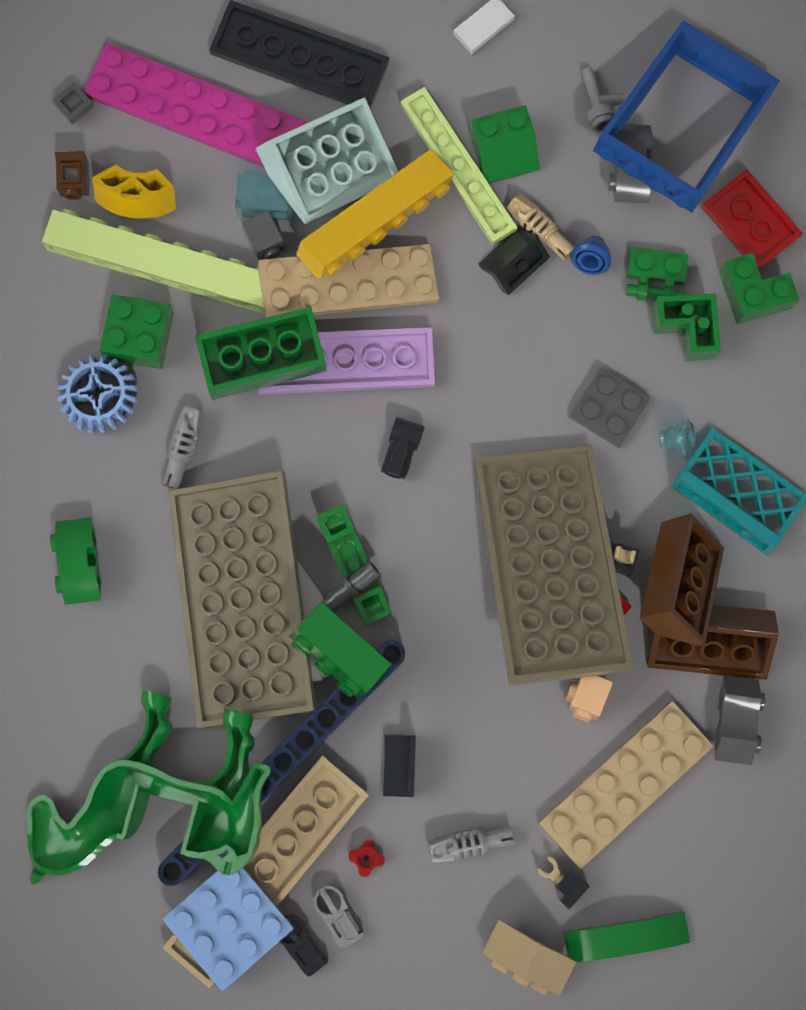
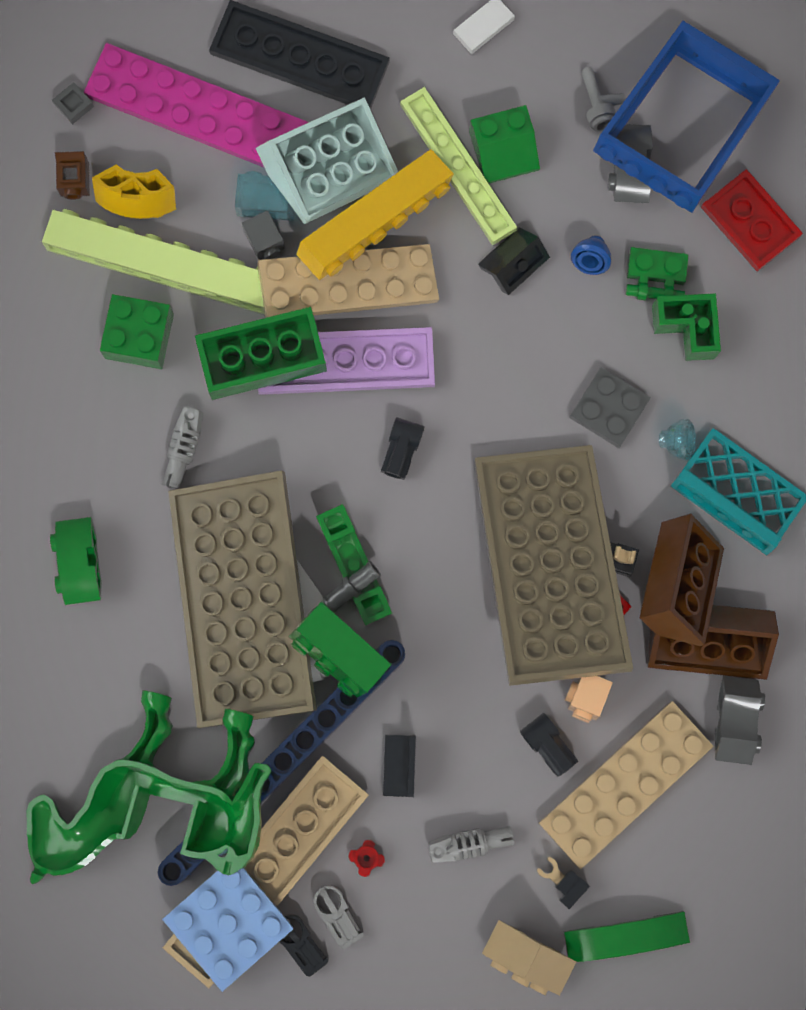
(86, 394): light blue gear -> none
(537, 223): tan hinge -> none
(545, 739): none -> black piece
(752, 296): green brick -> none

